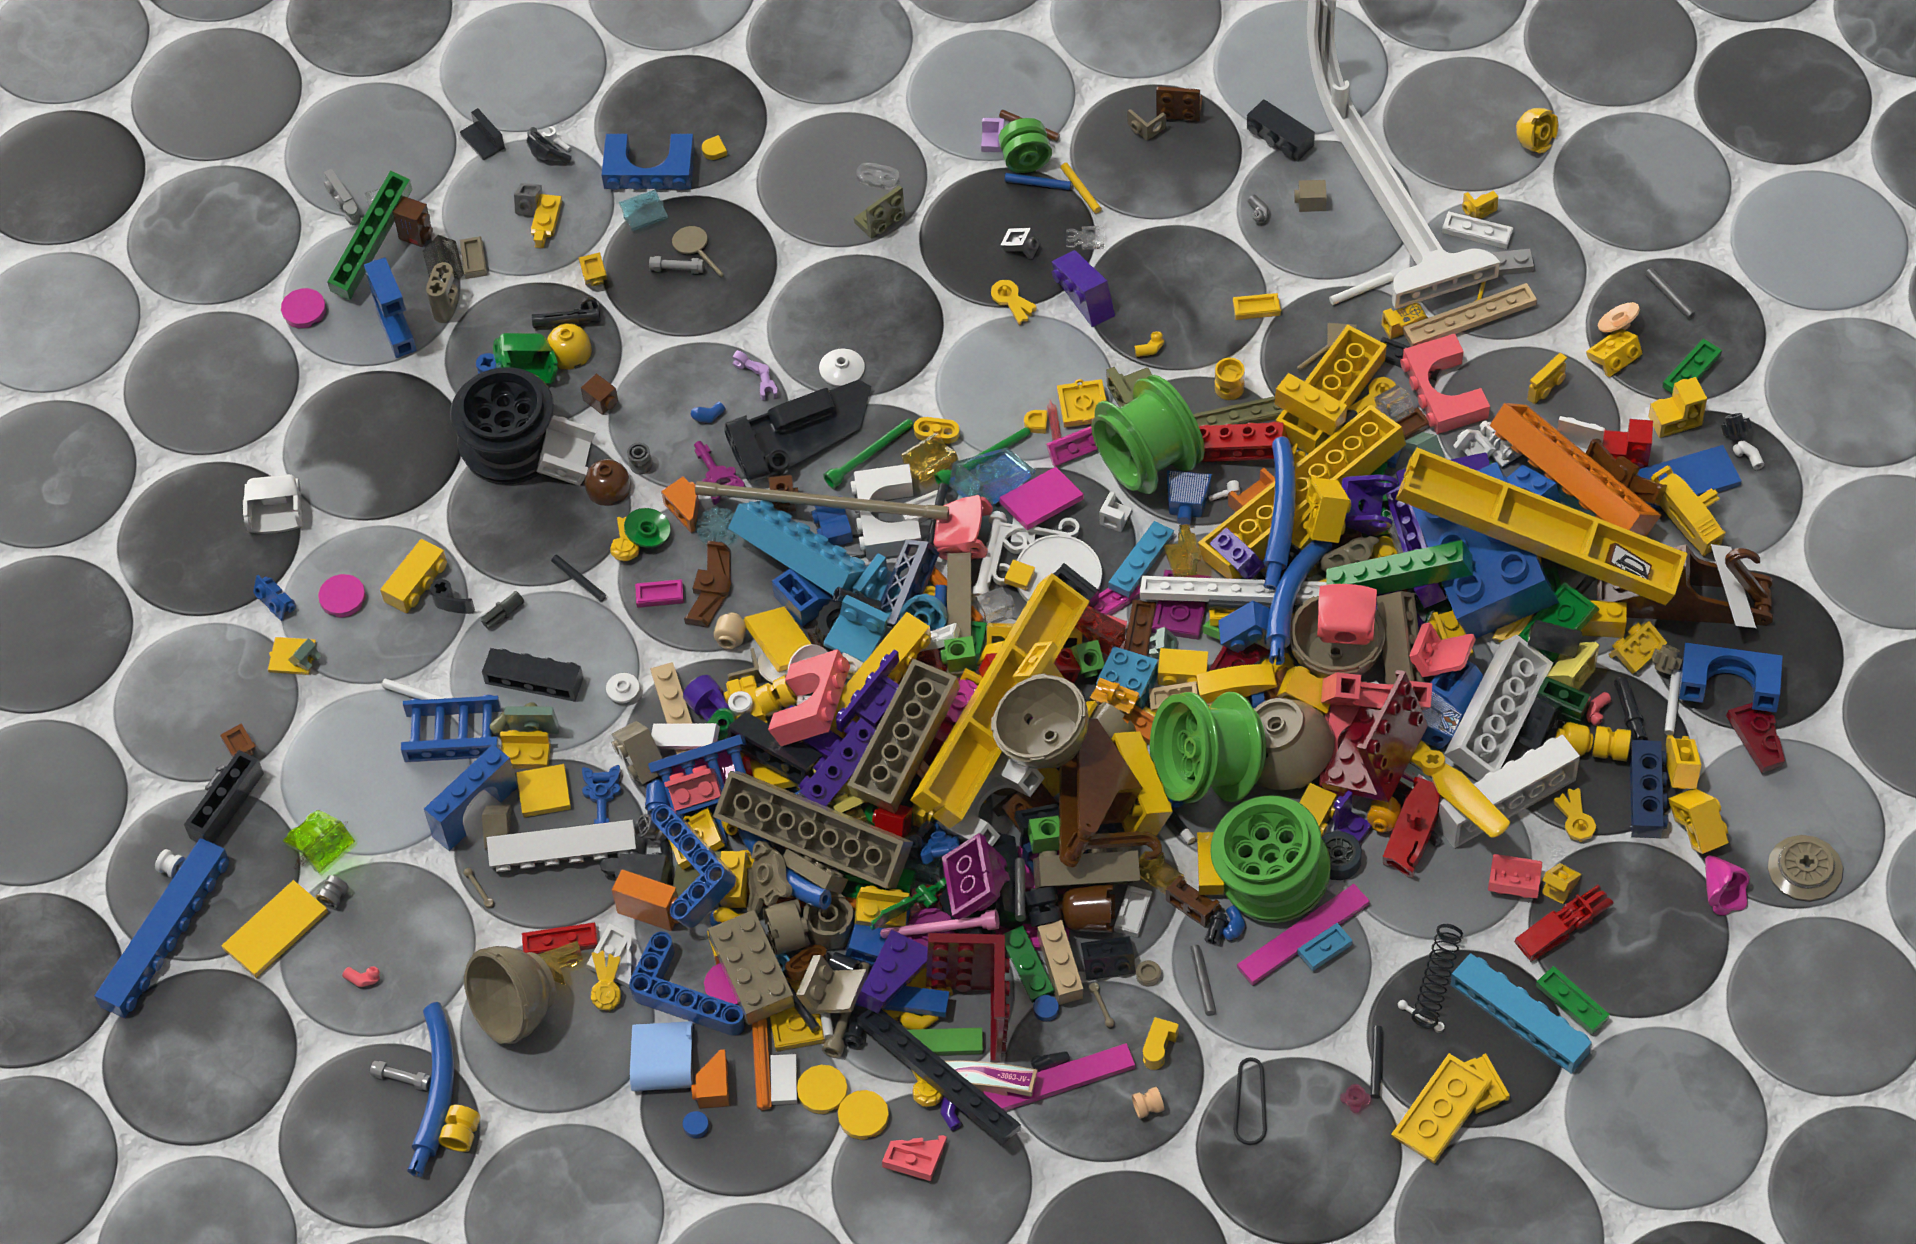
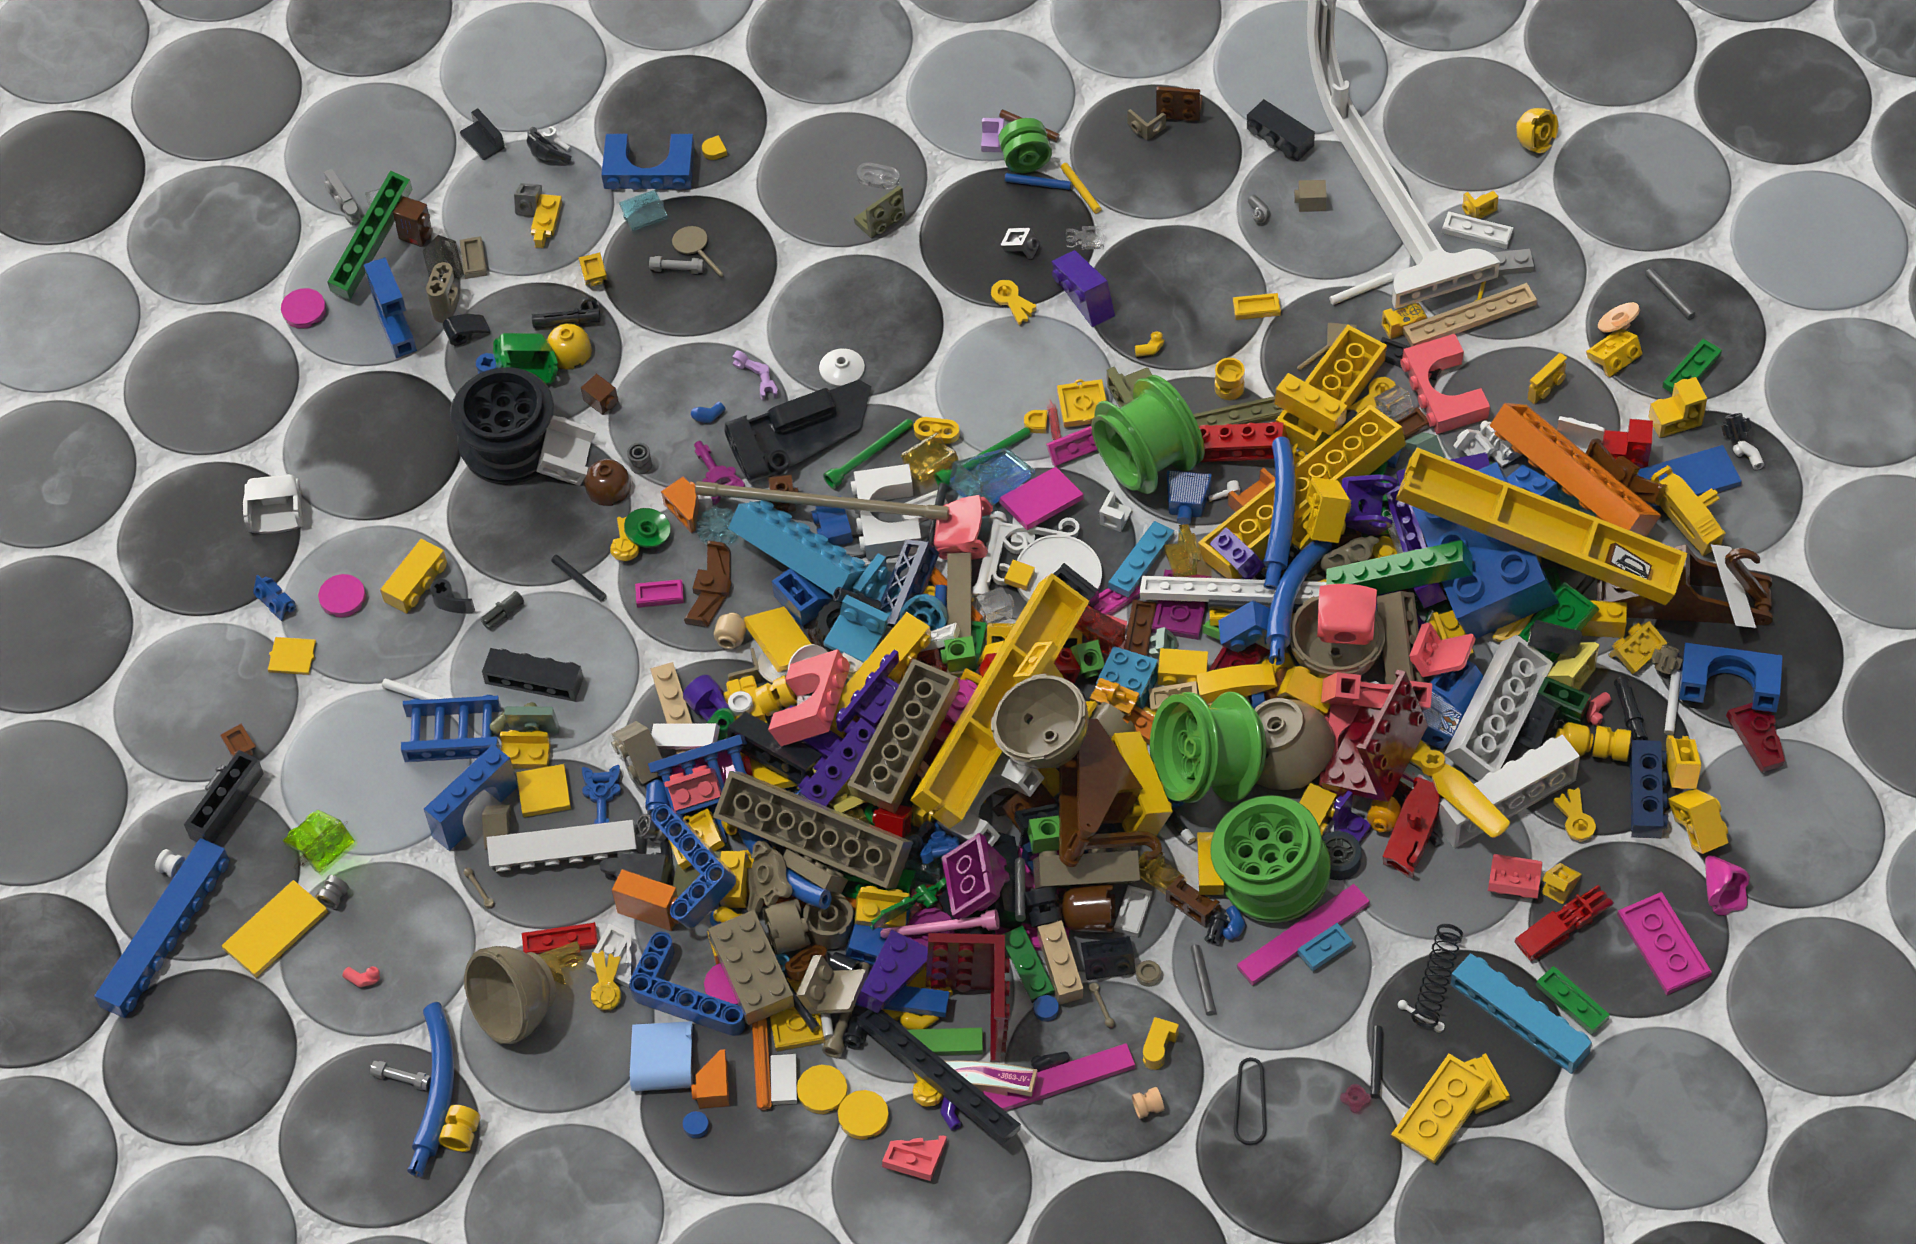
(305, 650): sand green tile -> none
(459, 326): none -> black panel
(622, 688): white piece -> none
(1664, 943): none -> dark pink tile
(1800, 882): dark tan piece -> none

